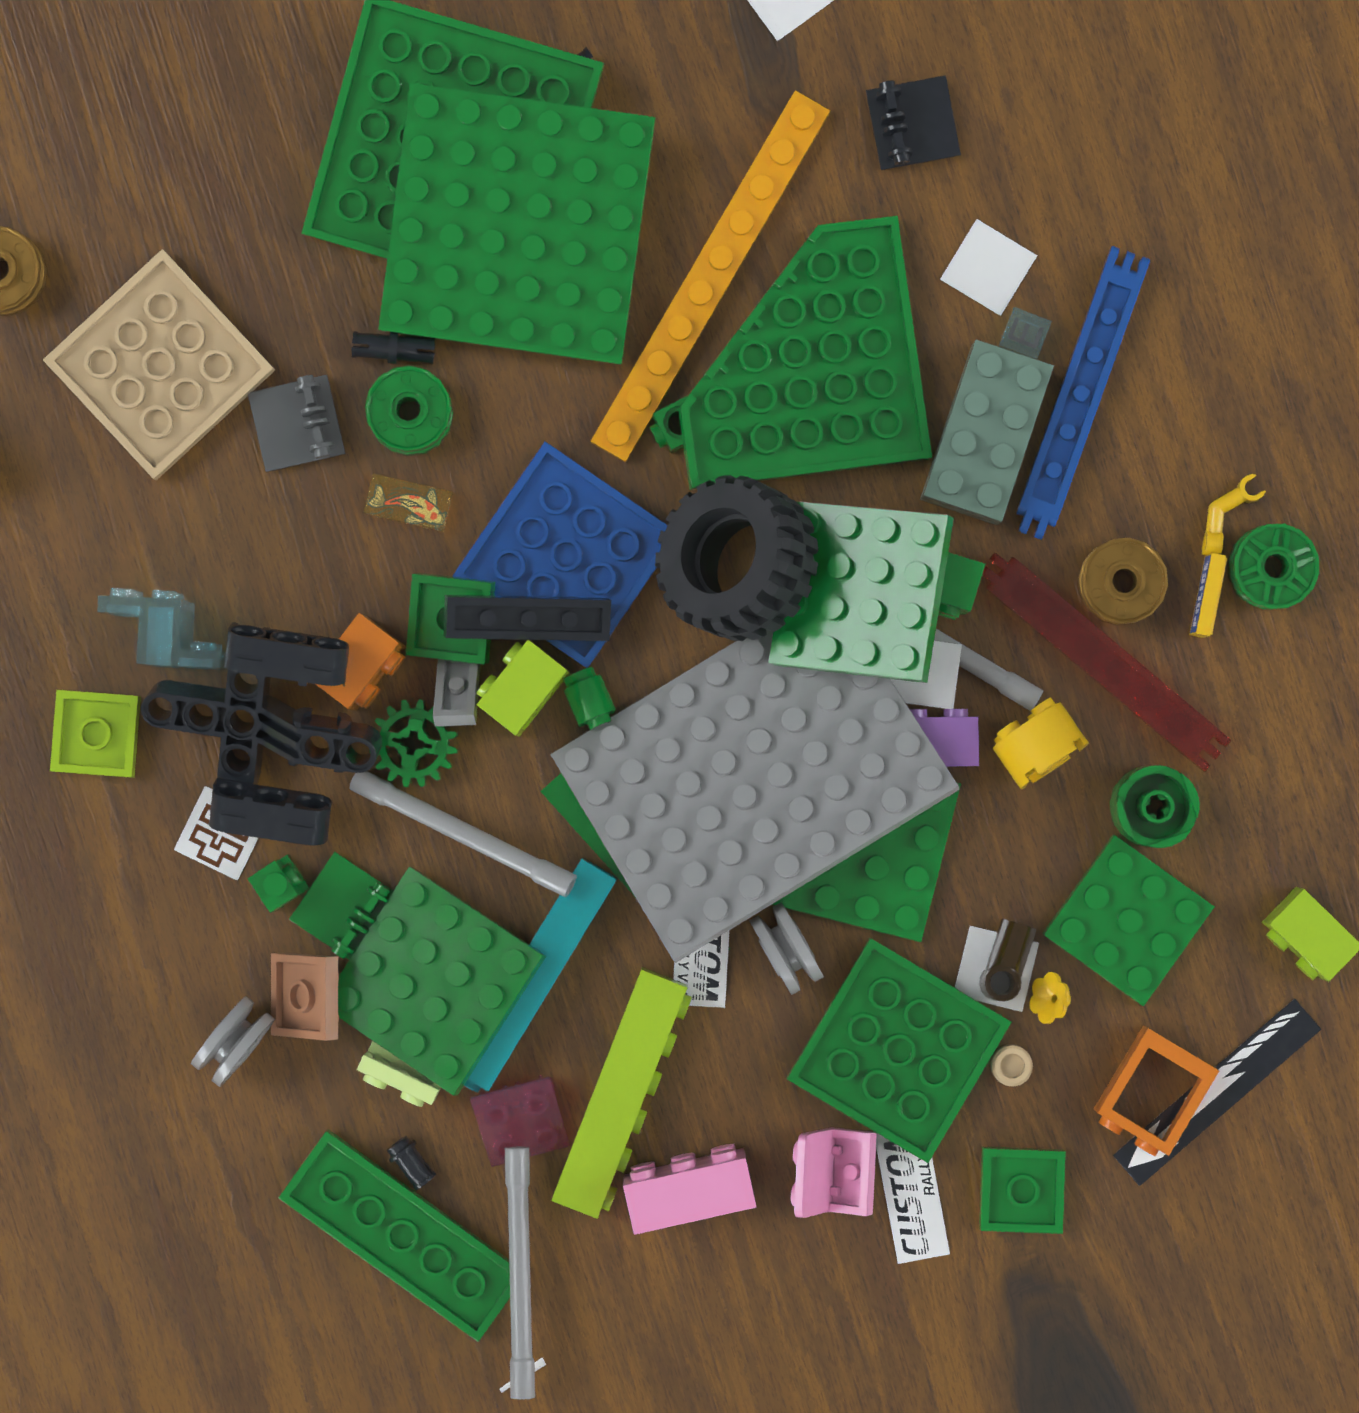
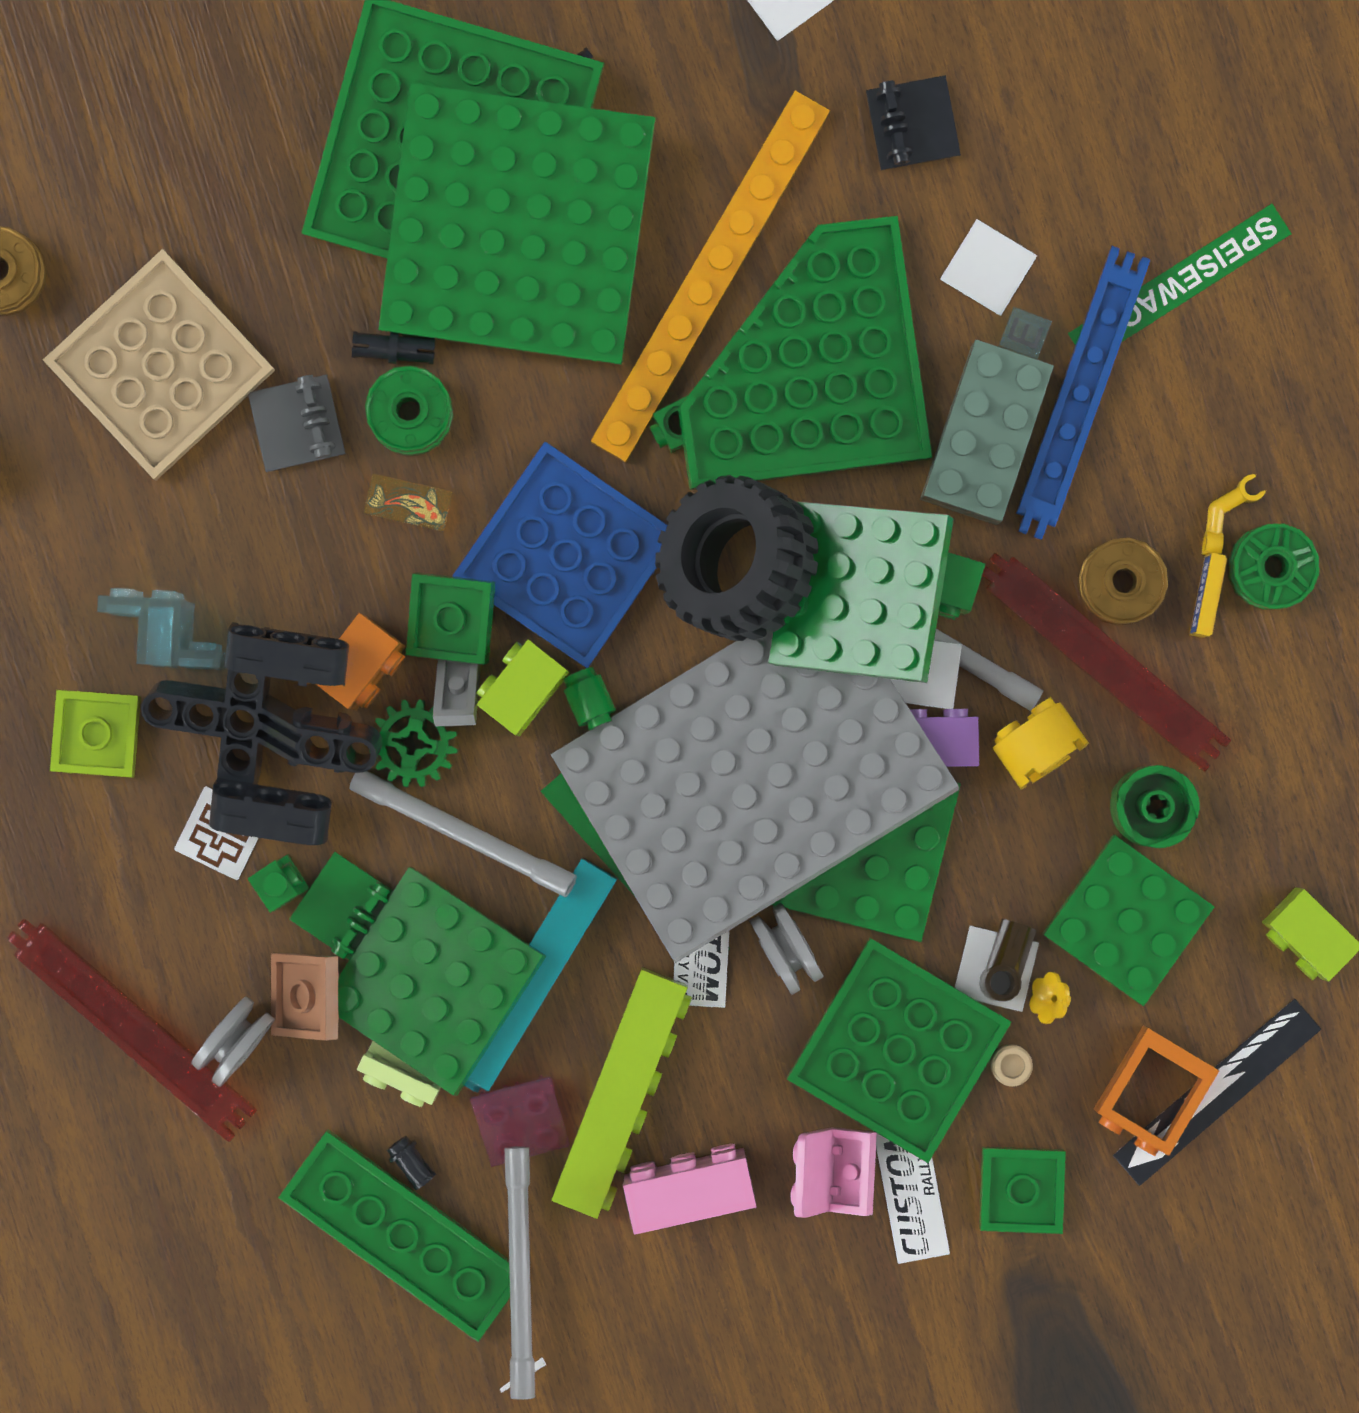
(129, 1027): none -> clear red hinge
(527, 618): black plate -> none
(1203, 268): none -> green sticker

